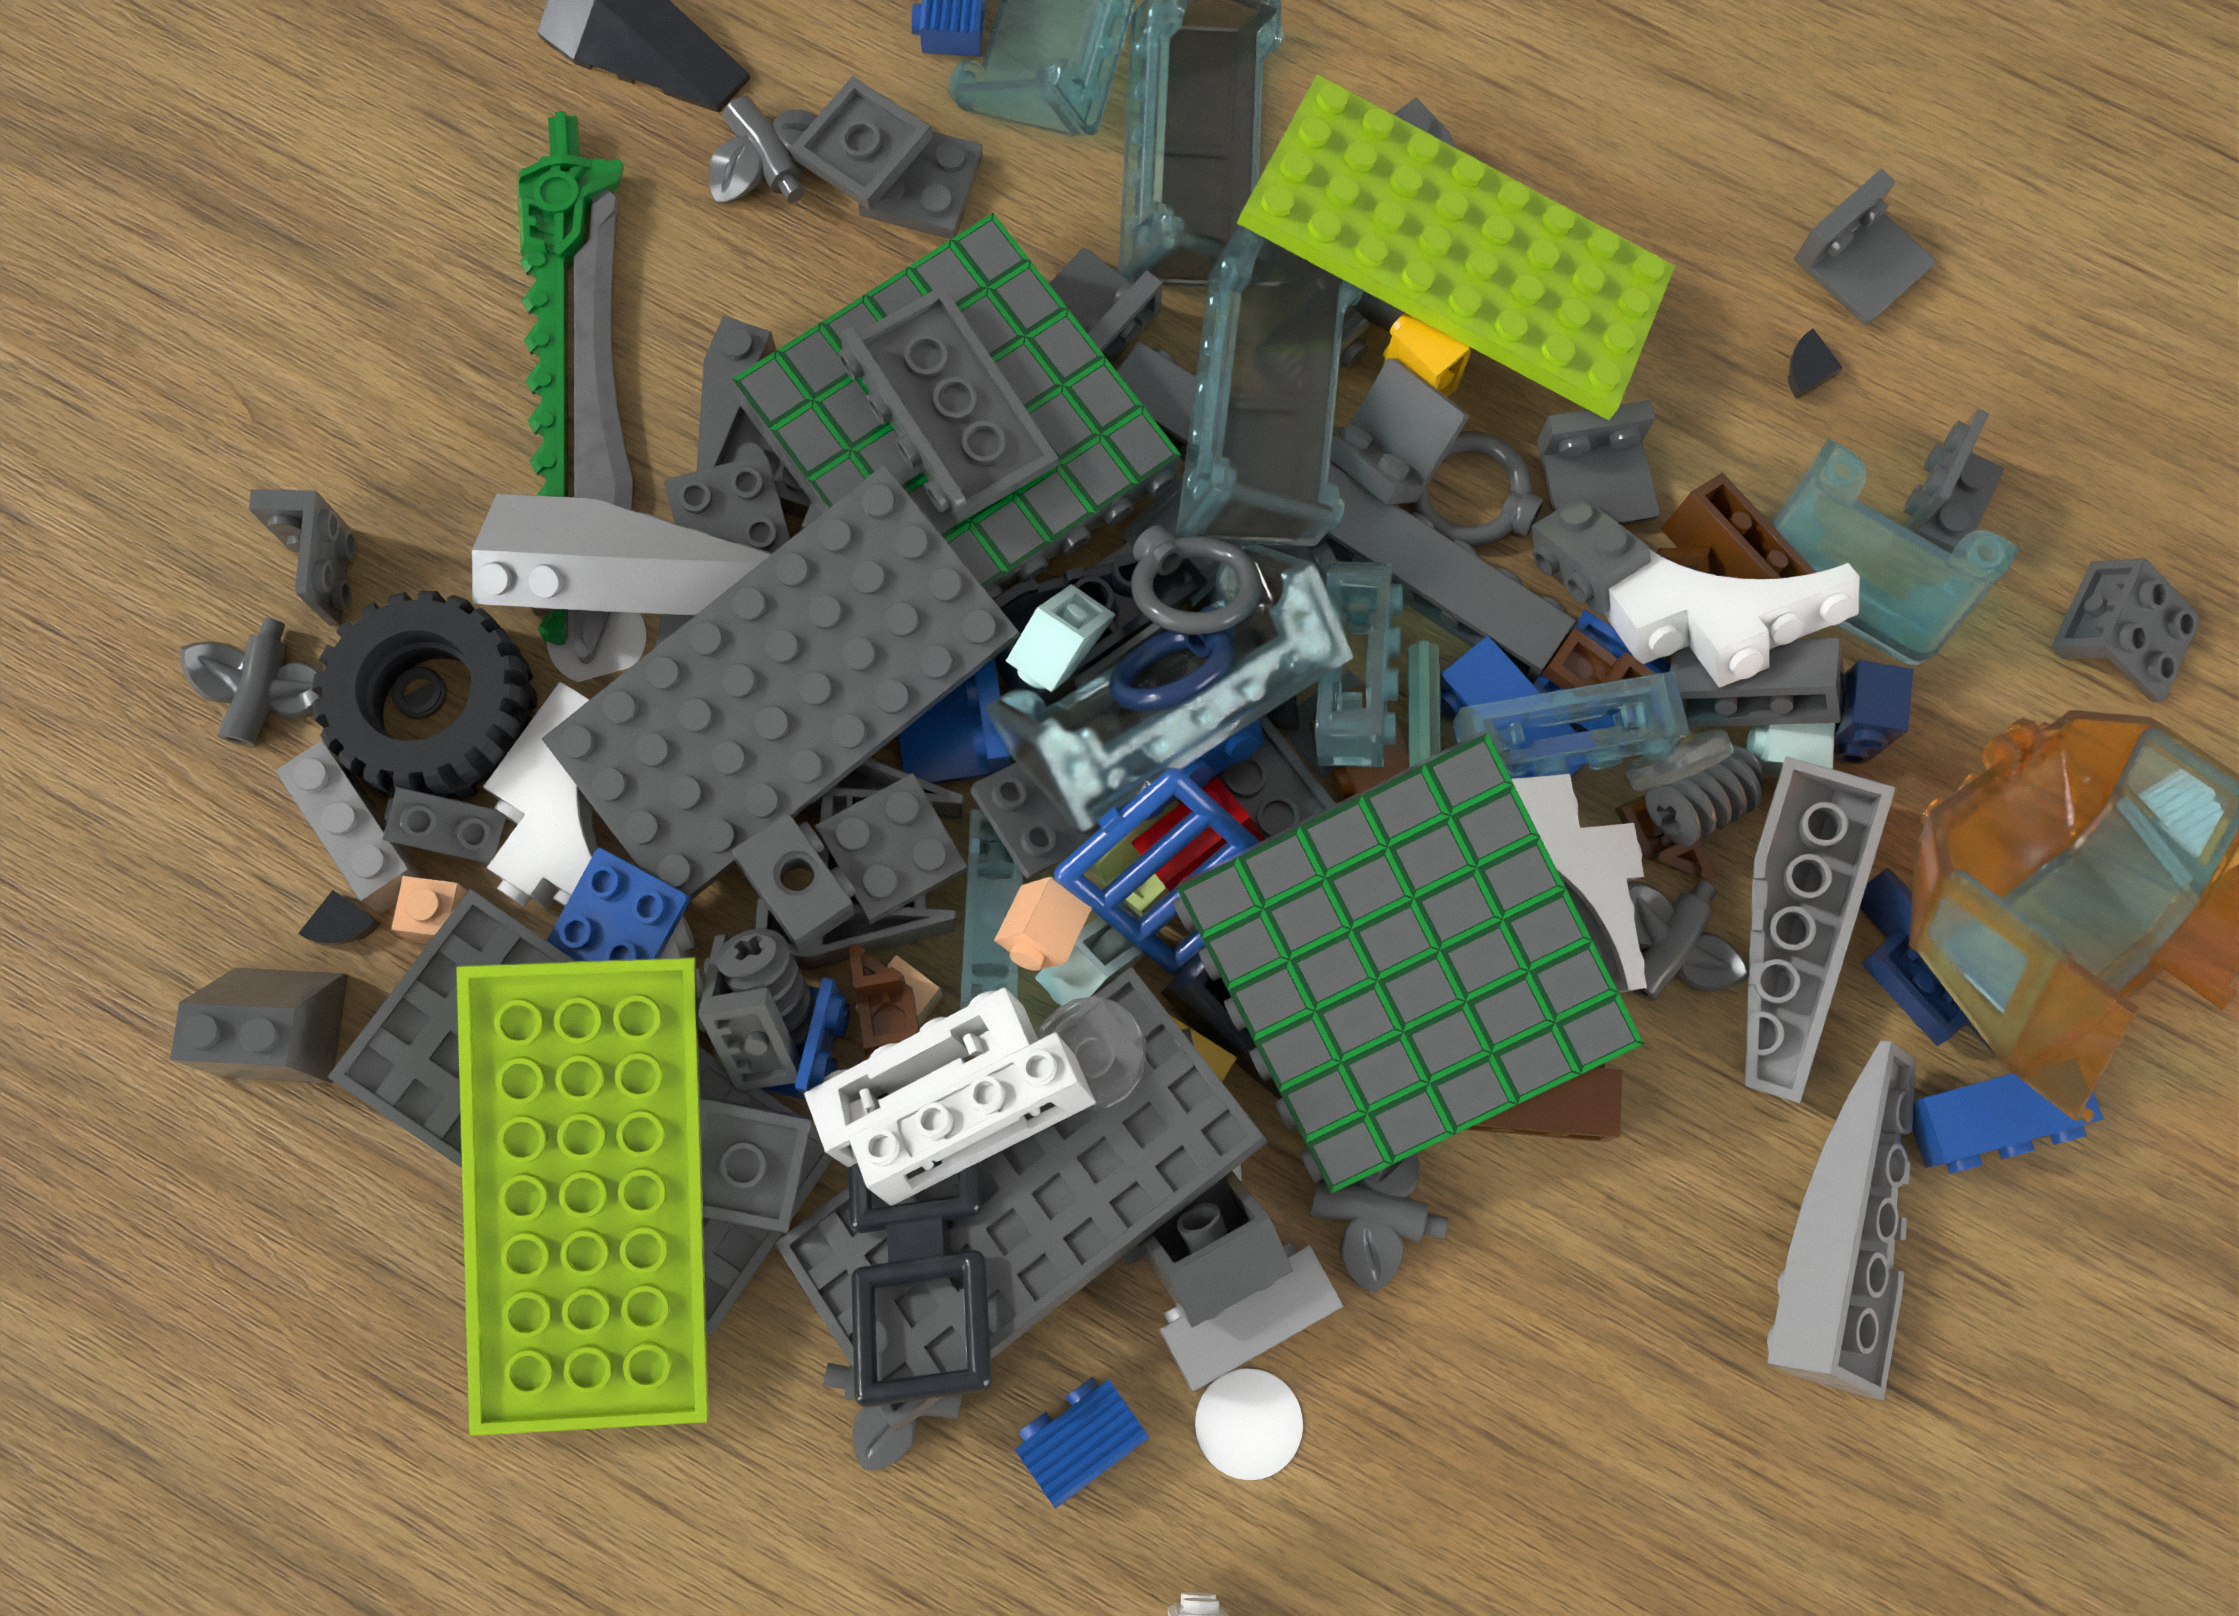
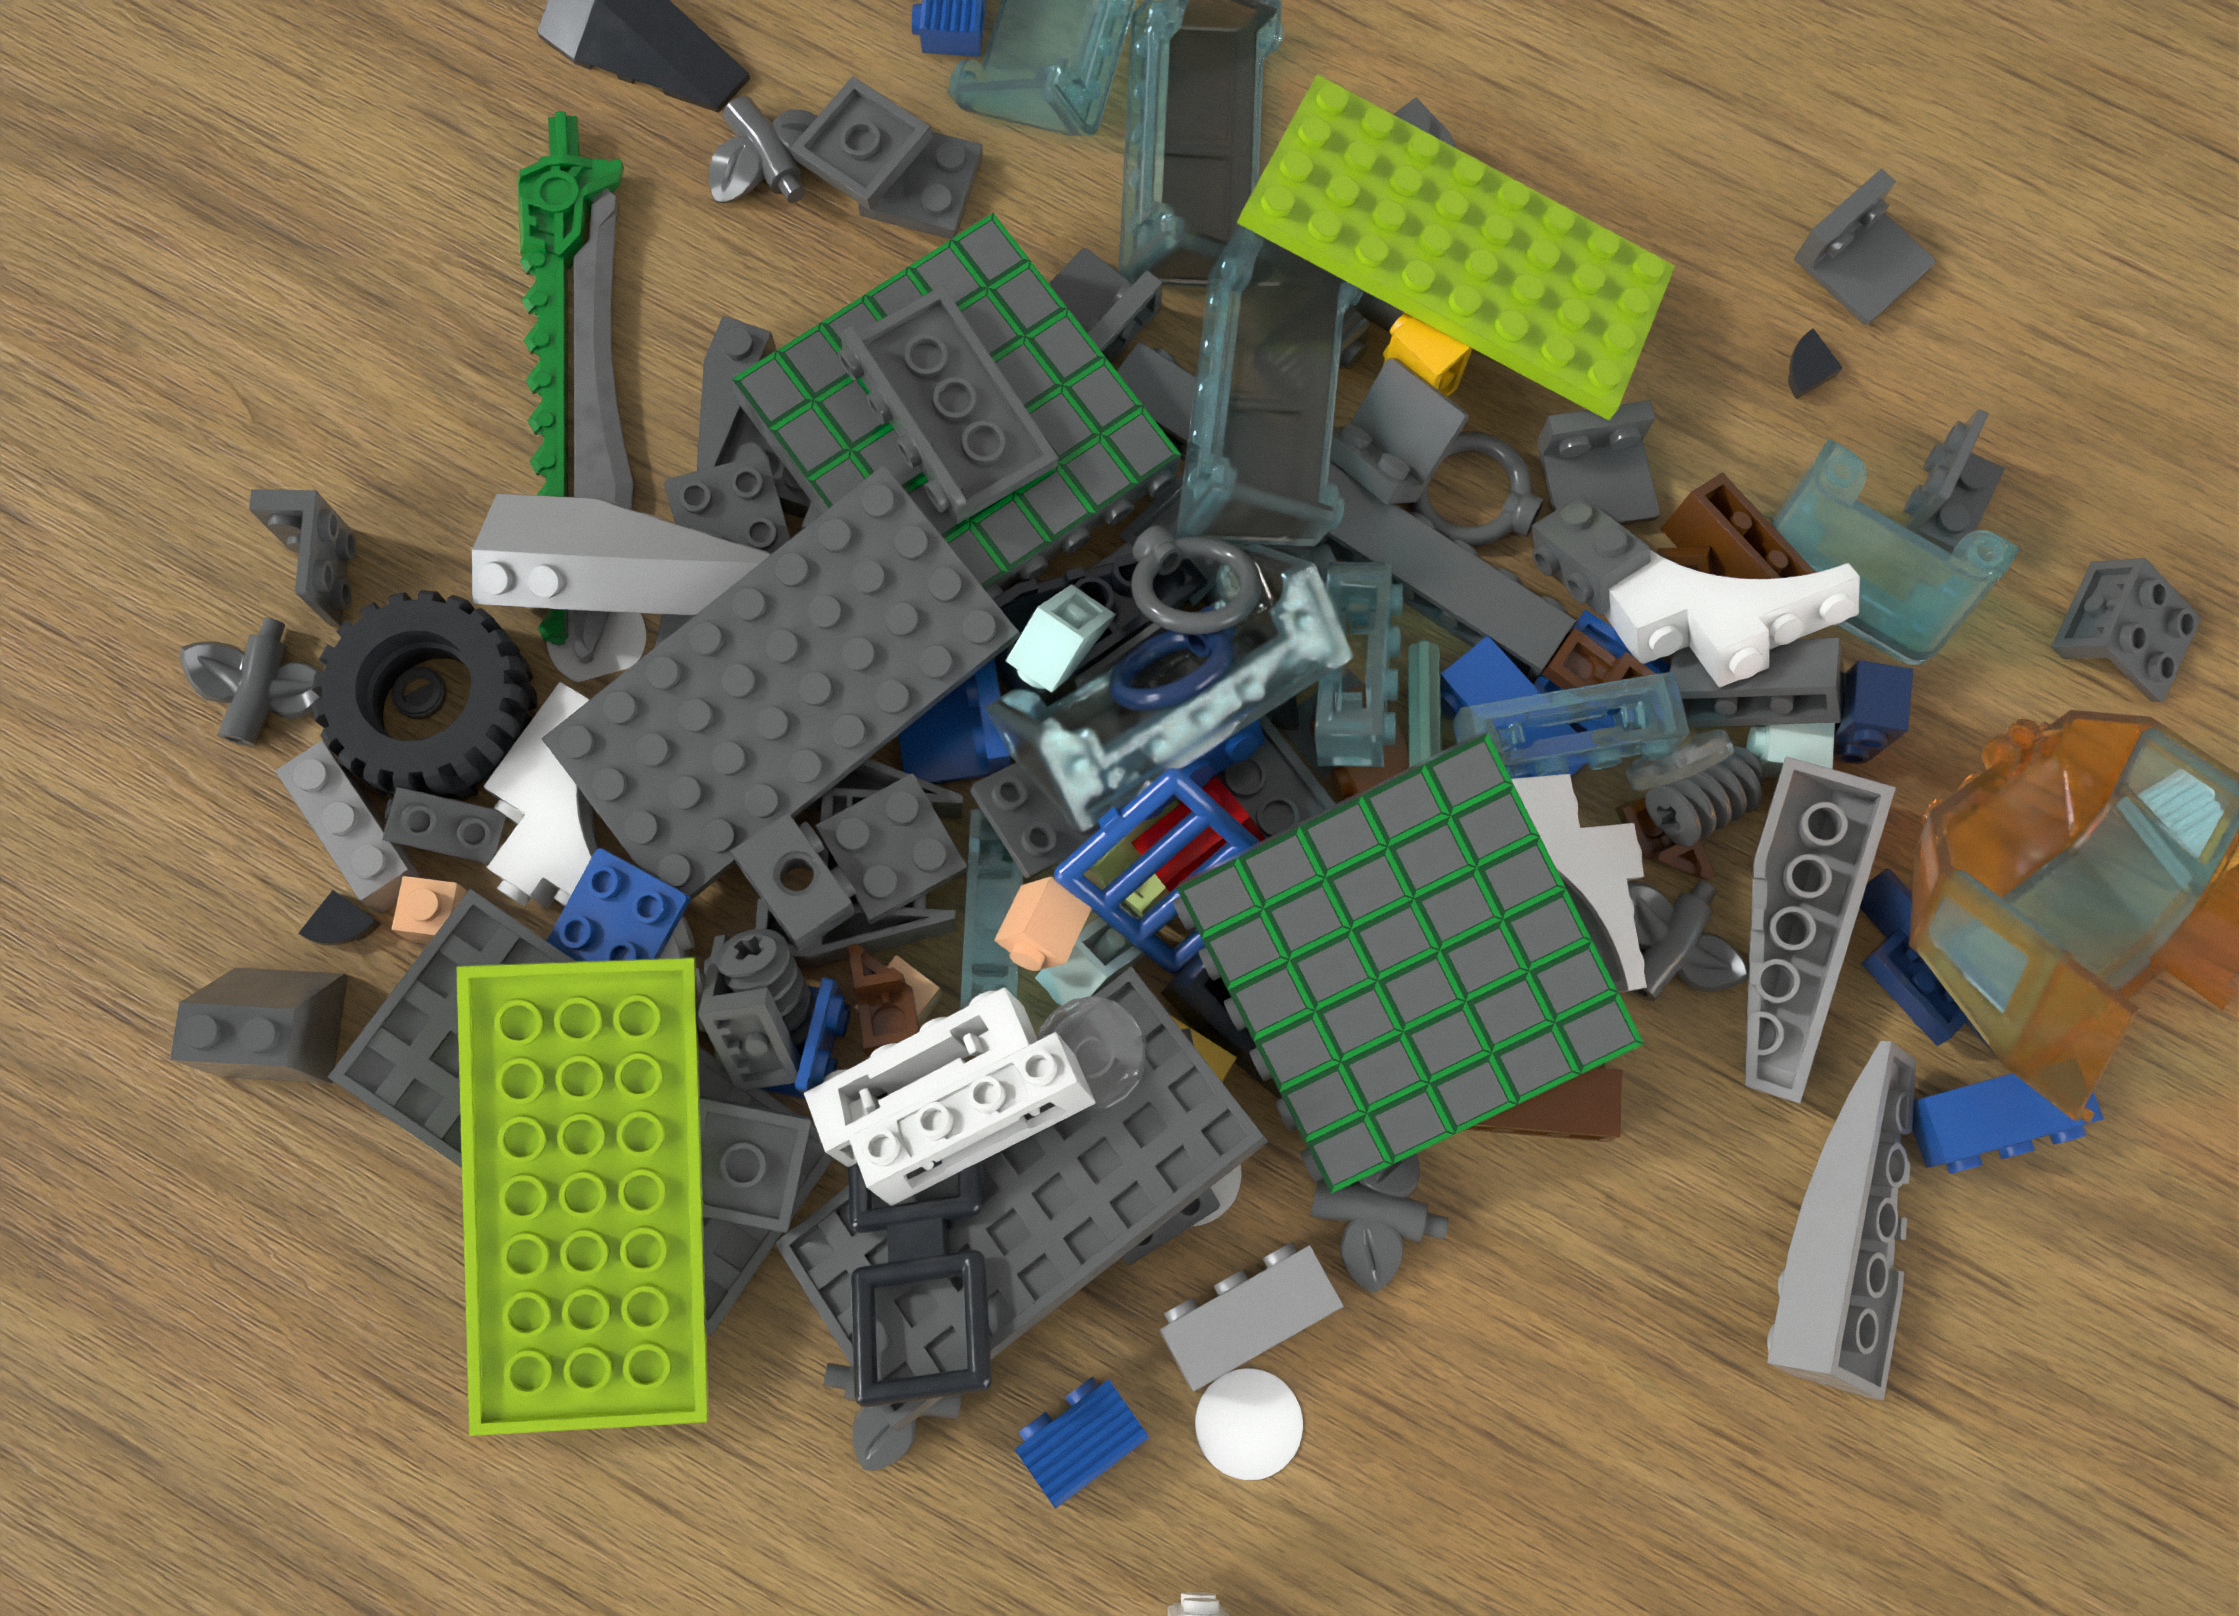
(1216, 1251): dark grey brick -> none

